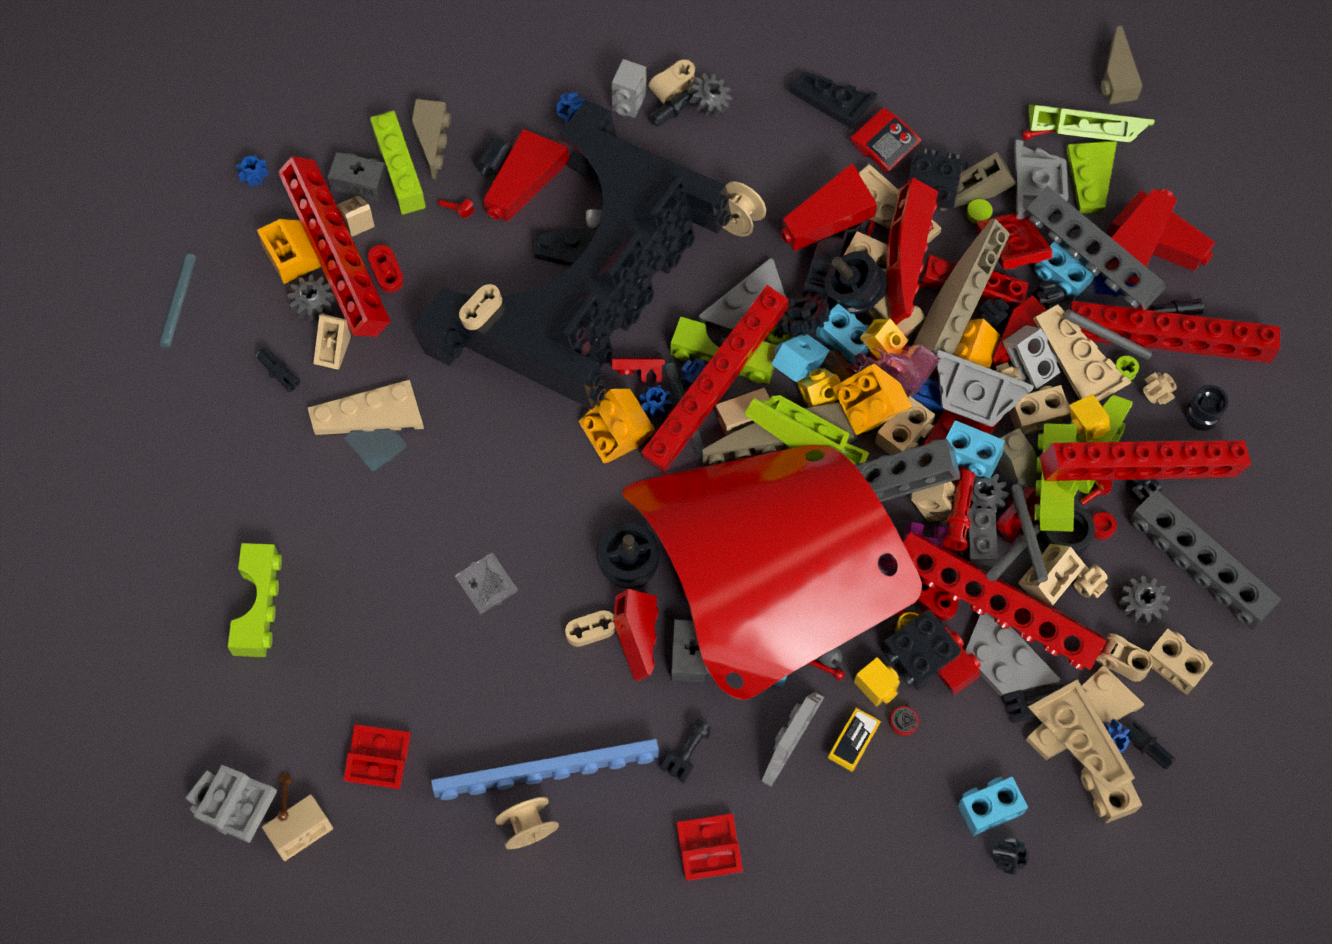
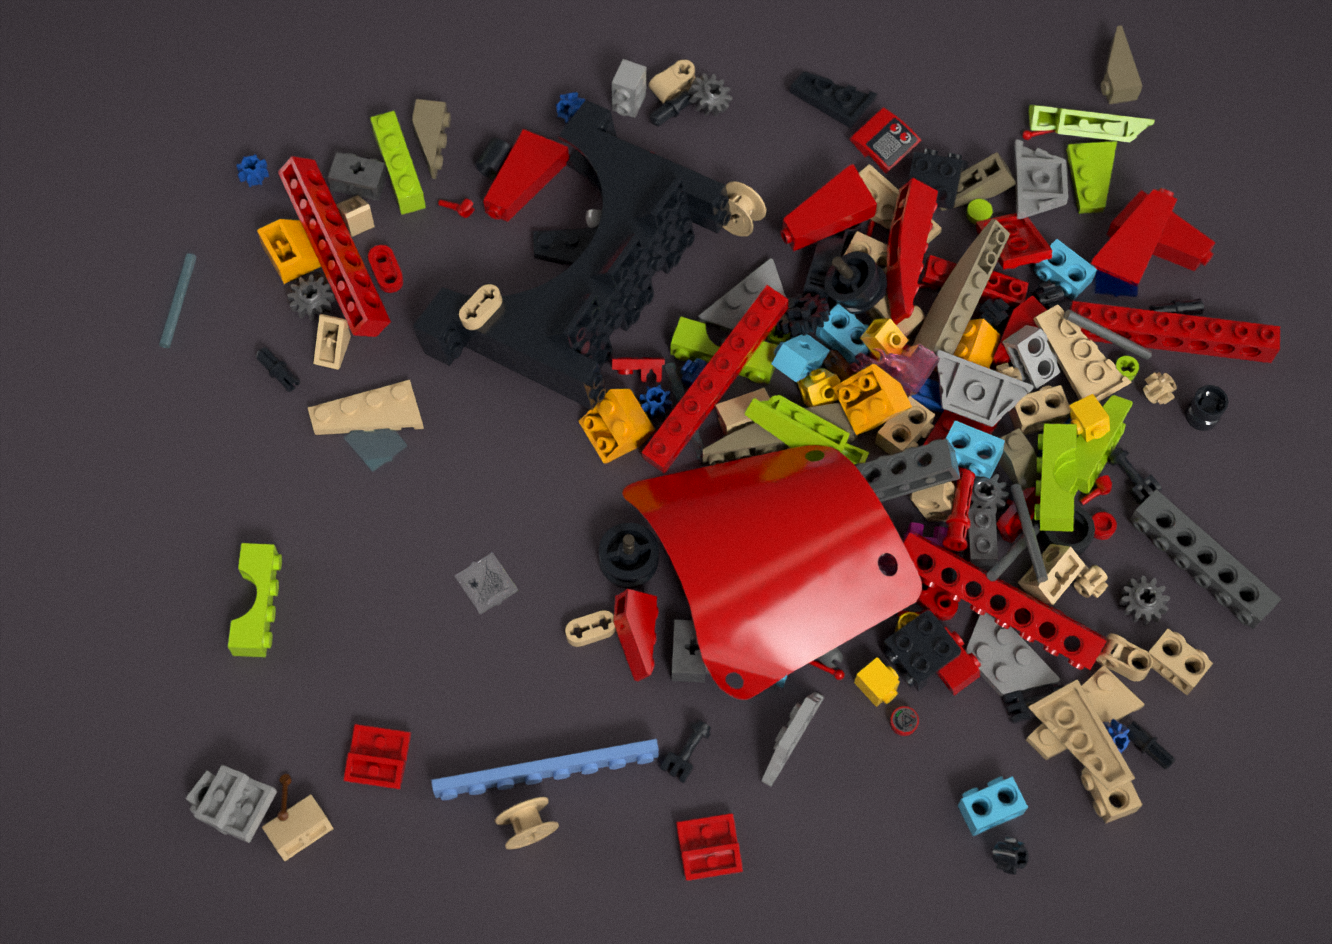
(854, 739): slope -> none
(1051, 203): dark grey brick -> none
(1144, 460): red brick -> none

